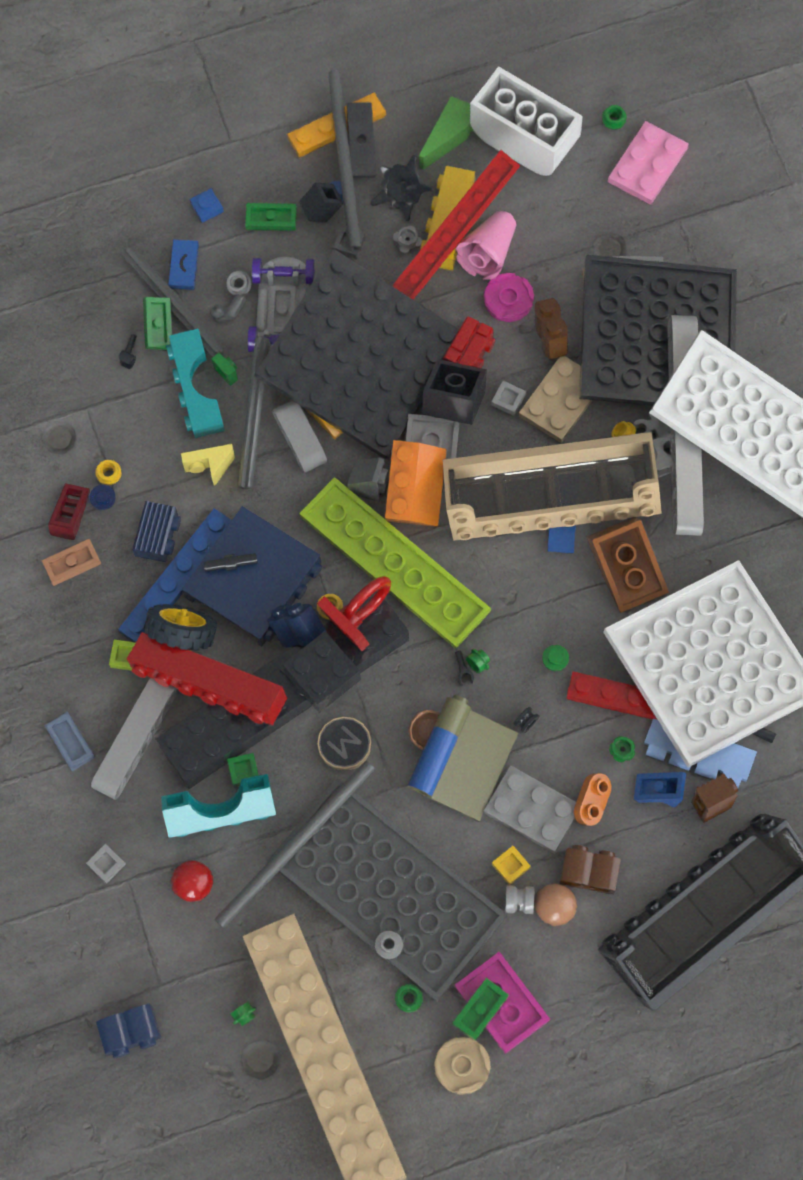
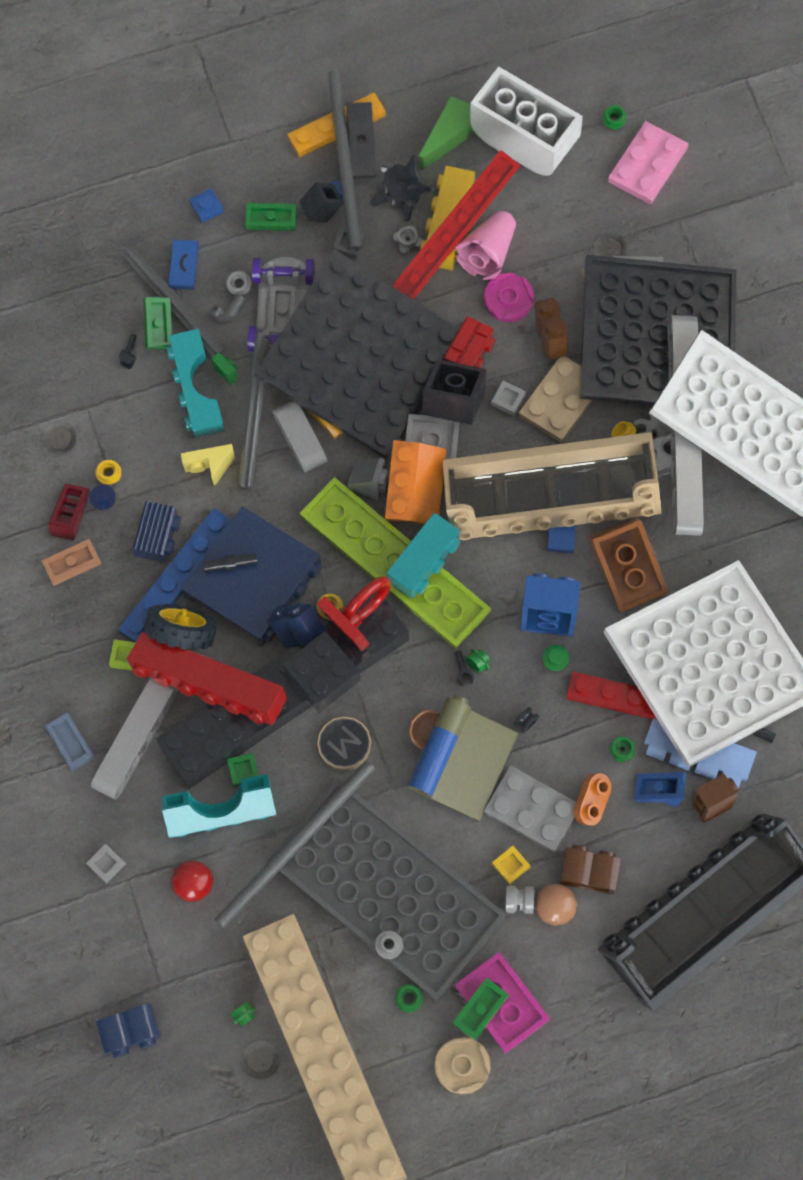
(424, 556): none -> teal brick
(550, 605): none -> blue brick

